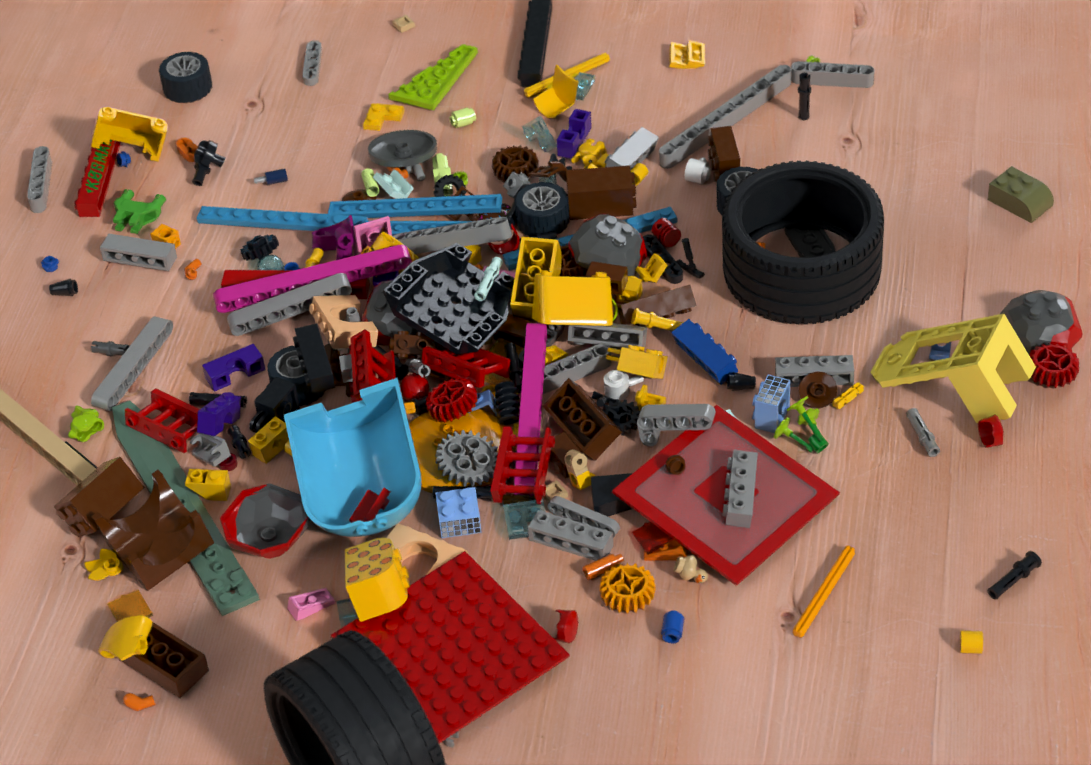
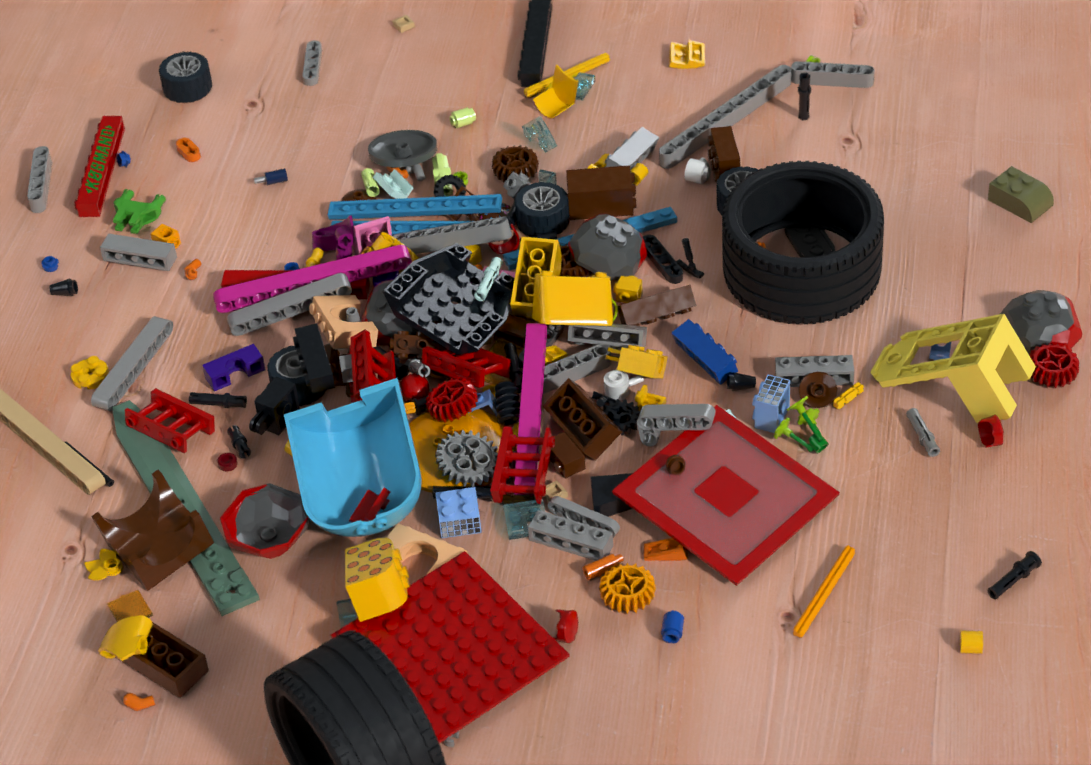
(84, 424): lime animal -> none
(93, 365): none -> yellow plate
(103, 492): reddish brown brick -> none
(109, 348): dark grey pin -> none
(130, 129): yellow windscreen -> none
(203, 157): black pin -> none
(209, 484): yellow slope -> none
(210, 449): light grey hinge -> none
(217, 412): dark purple arch -> none
(259, 247): black gear -> none
(269, 440): yellow brick -> none
(270, 262): clear light blue hair -> none
(271, 218): dark azure plate -> none
(309, 603): bright pink slope -> none
(380, 112): yellow plate -> none
(434, 82): lime wing -> none
(554, 166): reddish brown piece -> none
(571, 139): dark purple arch -> none
(577, 469): leg -> none
(589, 153): yellow animal -> none
(617, 274): reddish brown brick -> none
(650, 320): yellow pin -> none
(651, 537): clear red piece -> none
(653, 269): yellow bracket -> none
(667, 234): red piece -> none
(687, 569): tan animal -> none
(741, 488): light grey brick -> none

